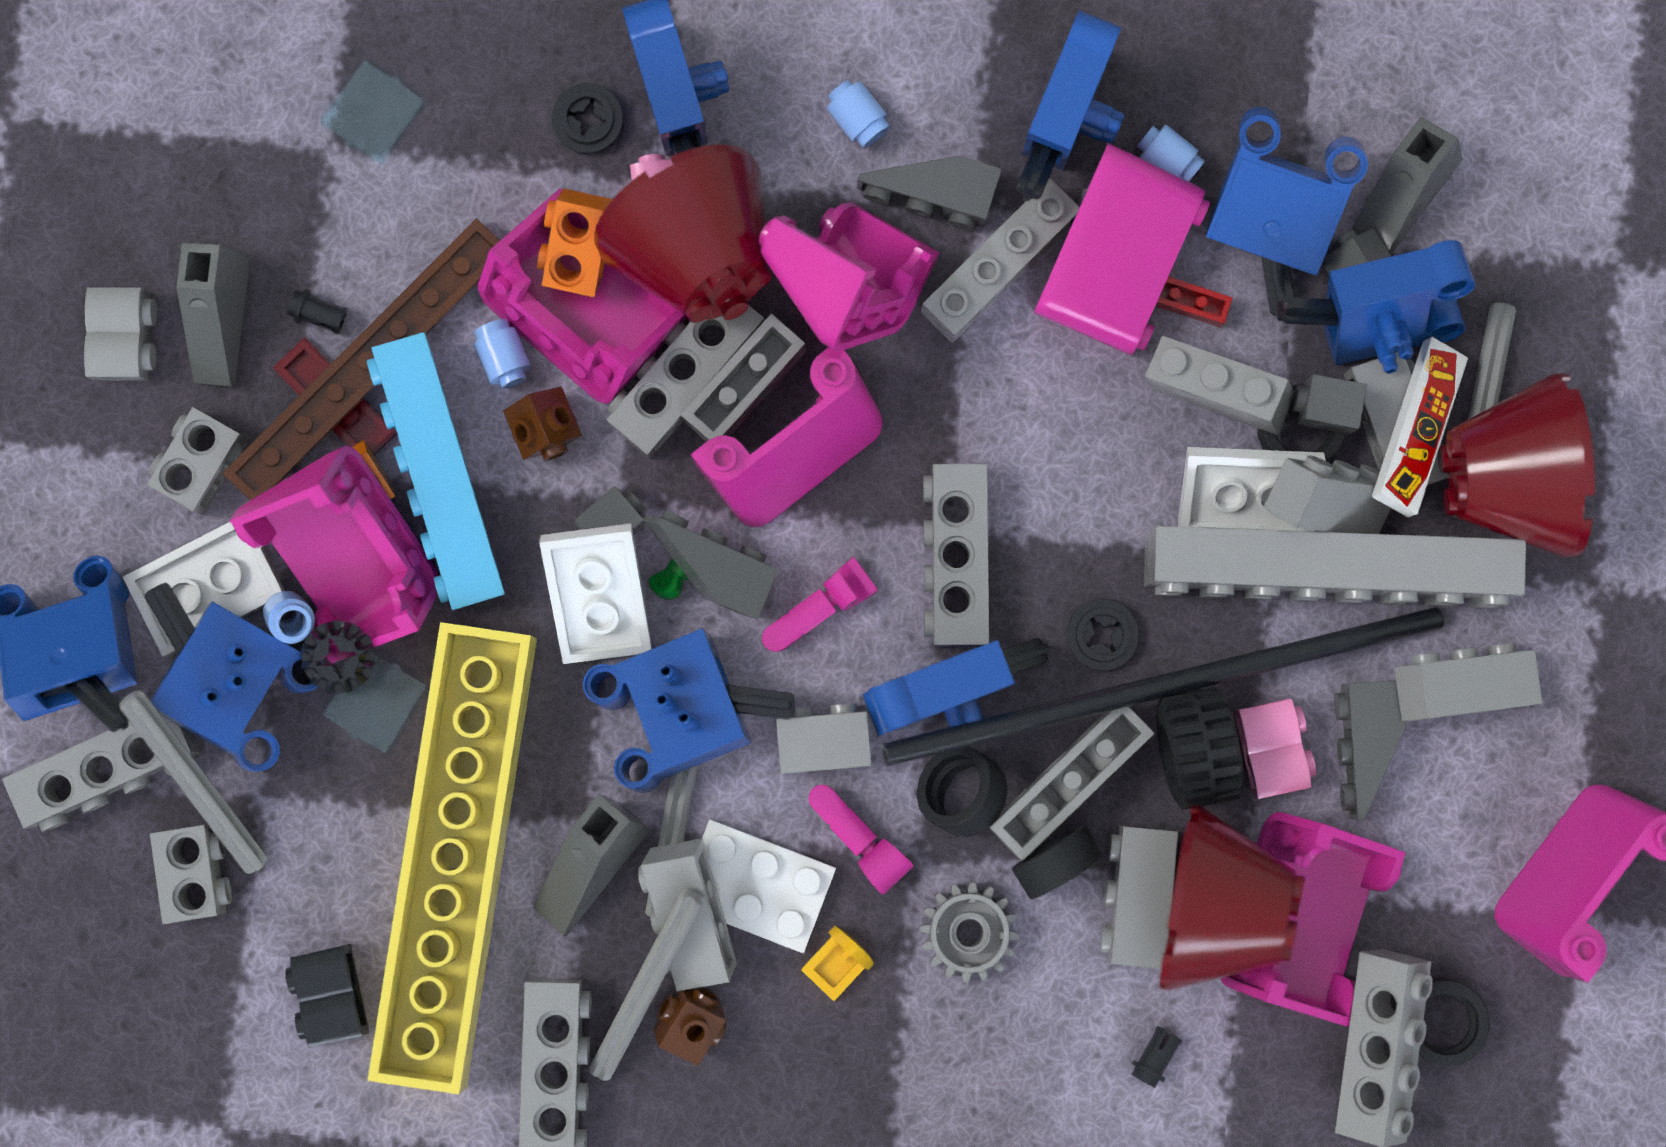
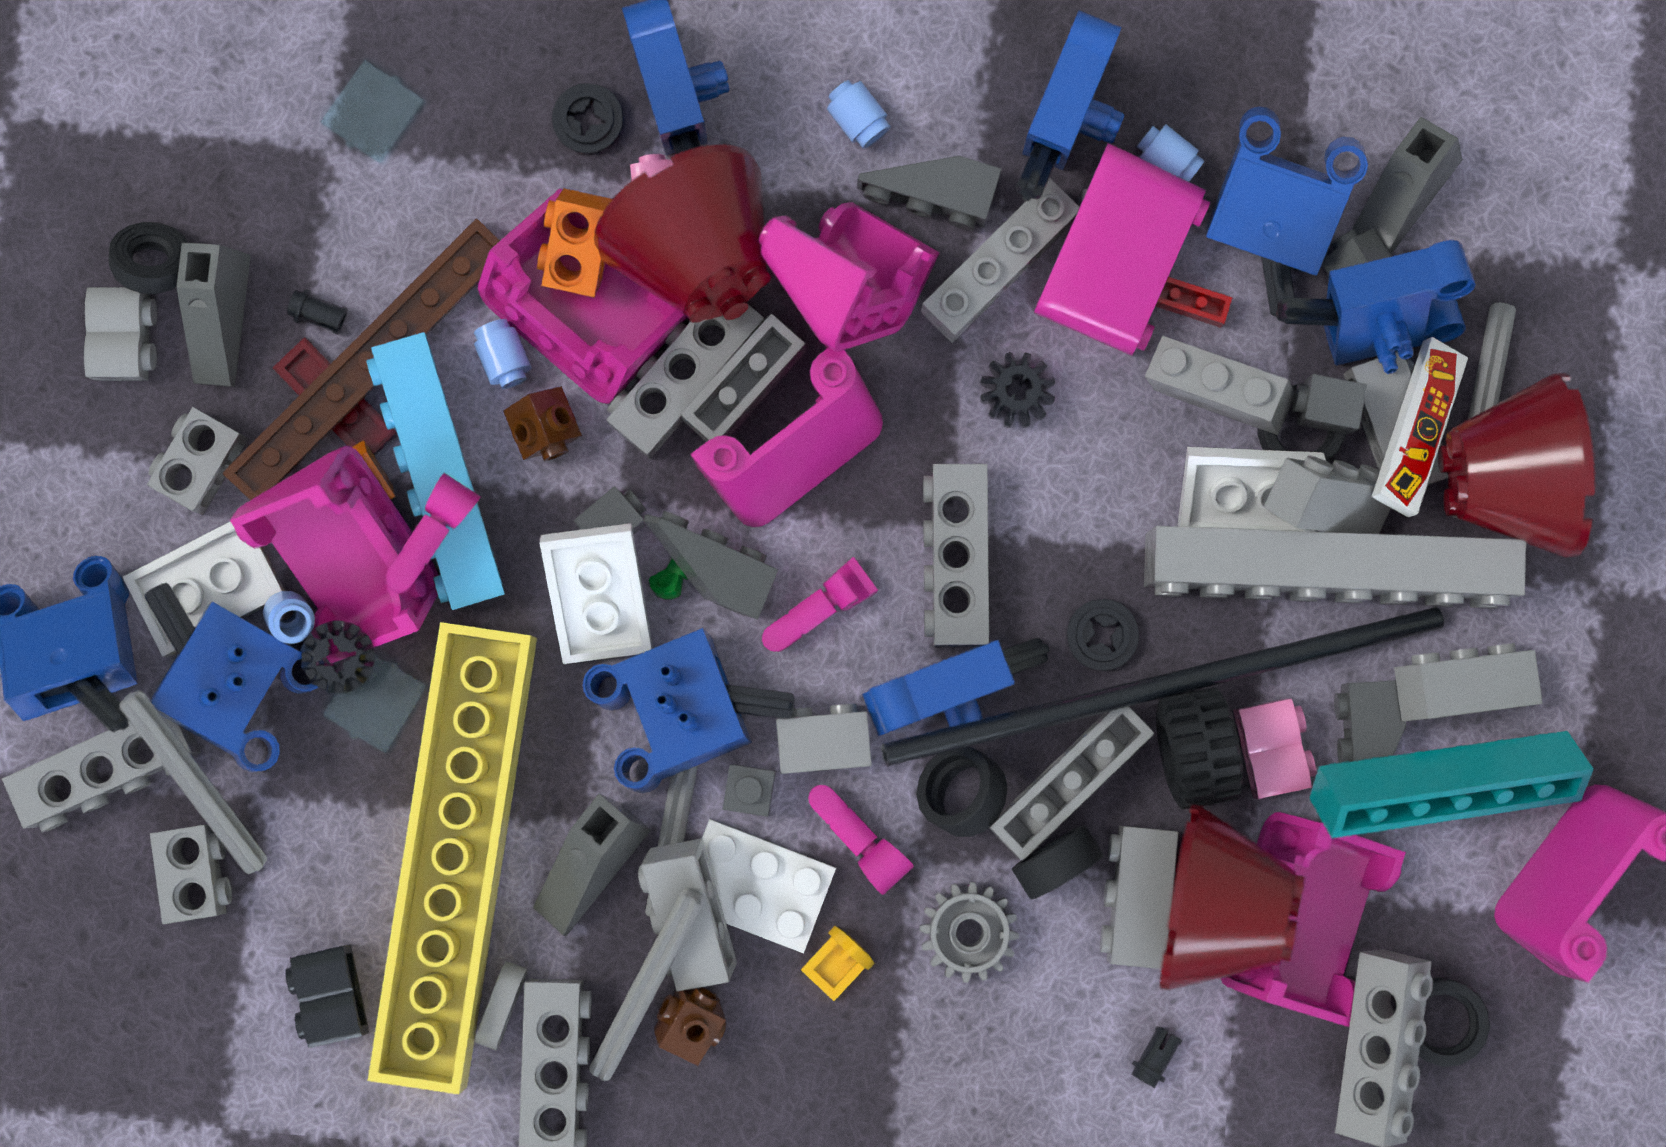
(142, 237): none -> black tyre
(448, 506): none -> dark pink piece
(501, 1005): none -> light grey beam
(749, 790): none -> dark grey brick
(1032, 396): none -> black gear
(1449, 784): none -> teal brick

